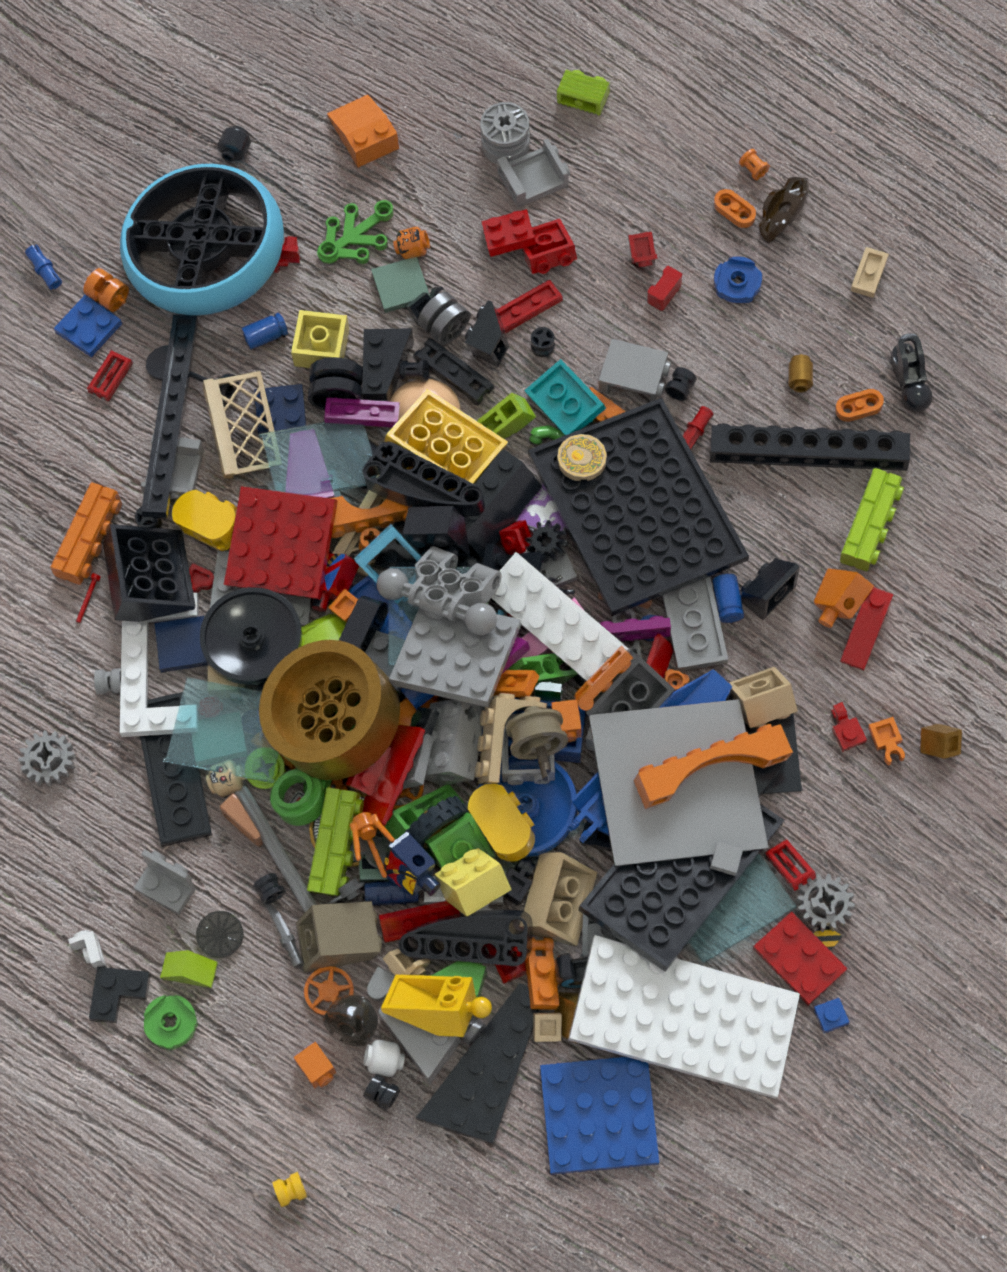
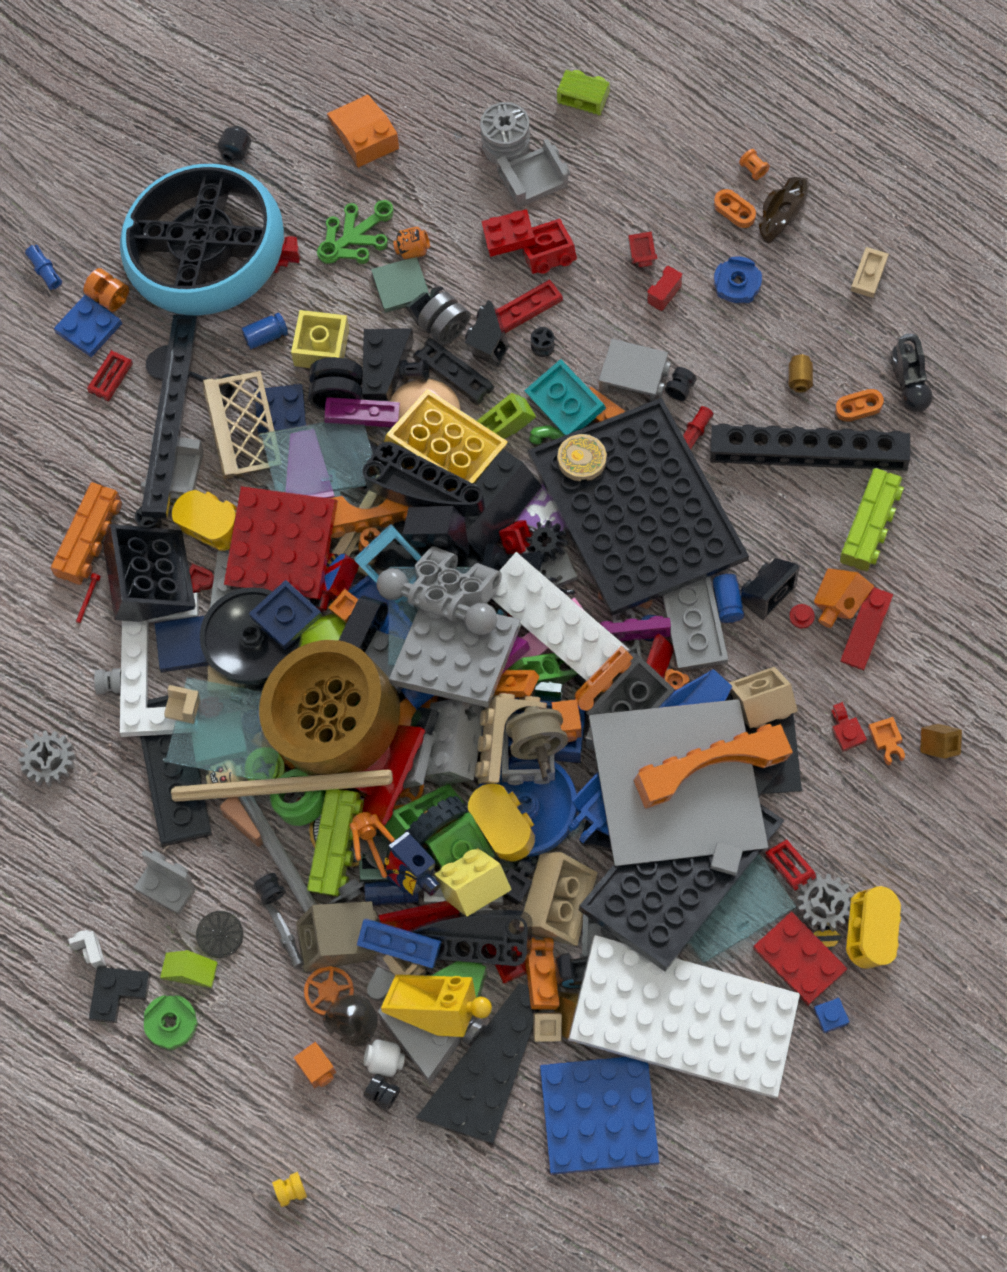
(182, 704): none -> tan panel
(282, 785): none -> tan axle
(285, 614): none -> dark blue plate
(399, 943): none -> blue plate
(802, 616): none -> red plate
(873, 927): none -> yellow brick

